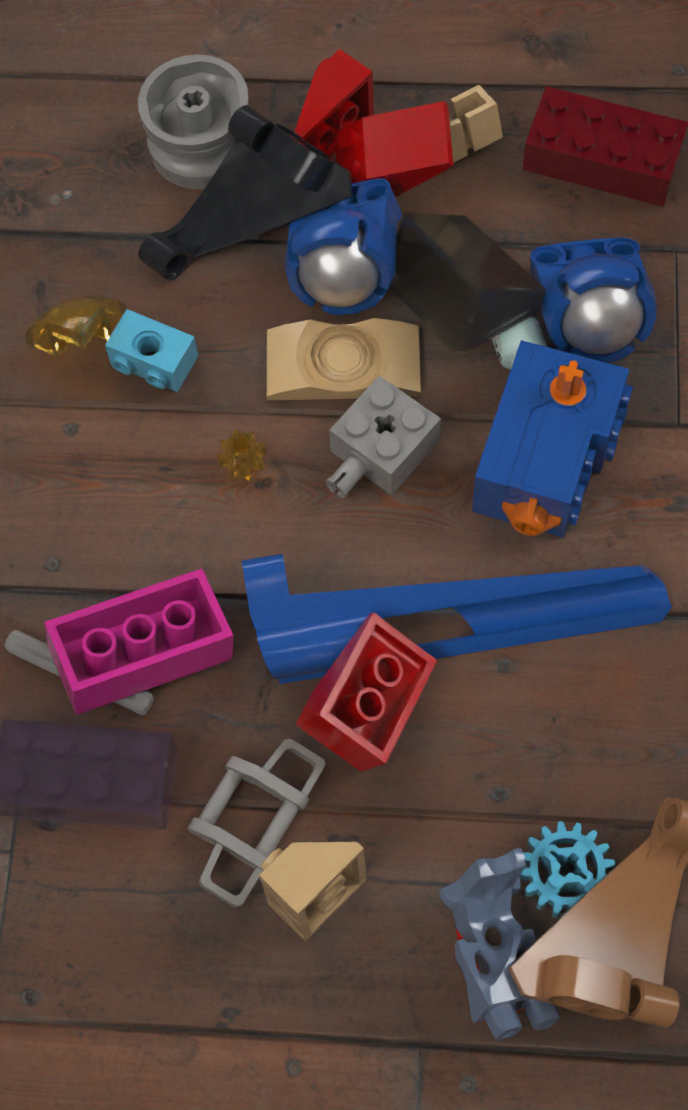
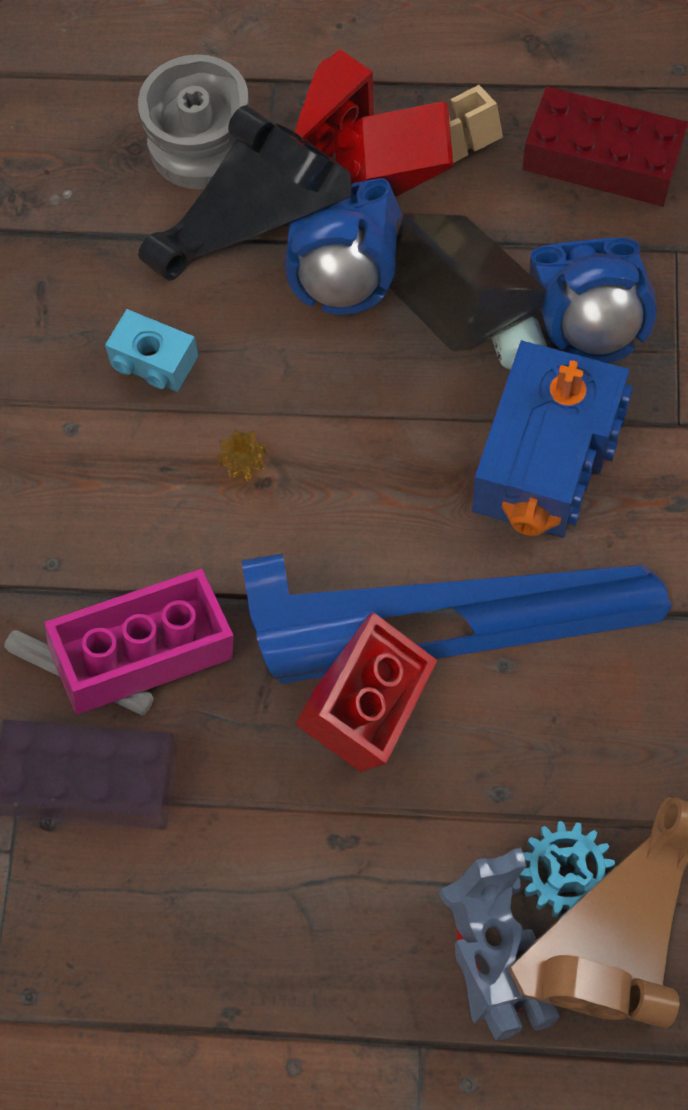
(74, 323): clear yellow brick -> none
(292, 801): light grey bar -> none
(312, 881): tan slope -> none
(341, 360): tan slope -> none
(381, 438): light grey brick -> none

